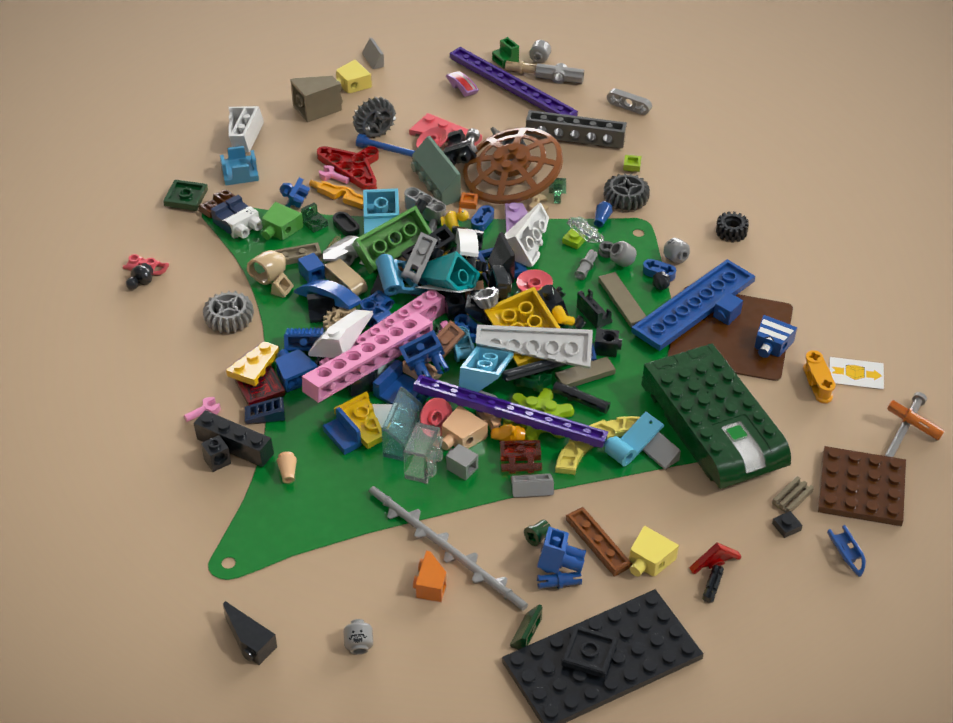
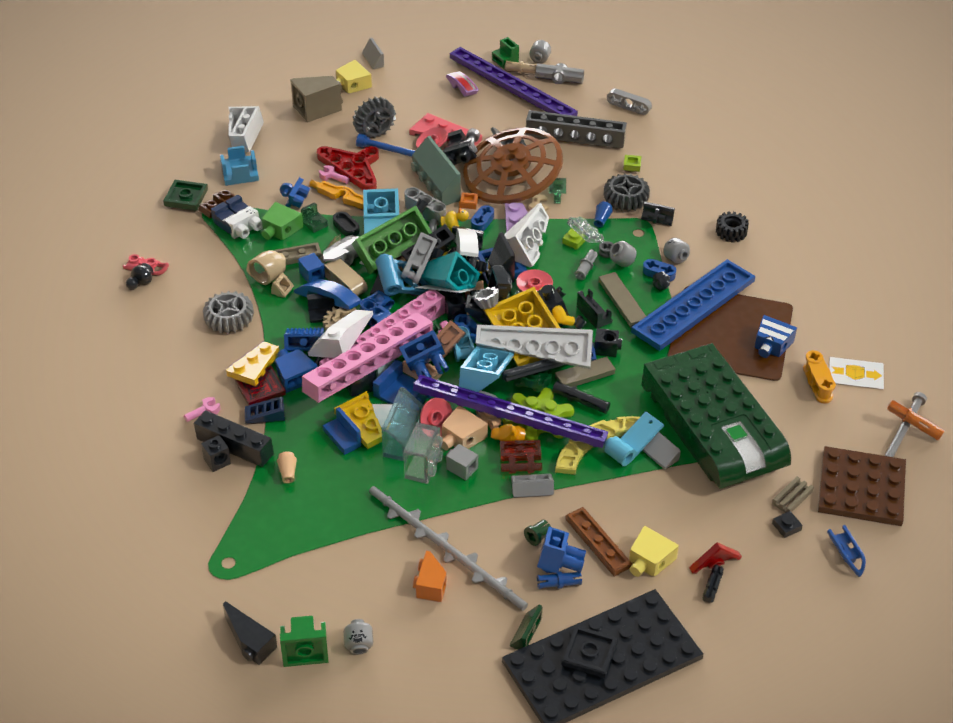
(304, 643): none -> green panel
(658, 213): none -> black hips
(728, 308): blue brick -> none

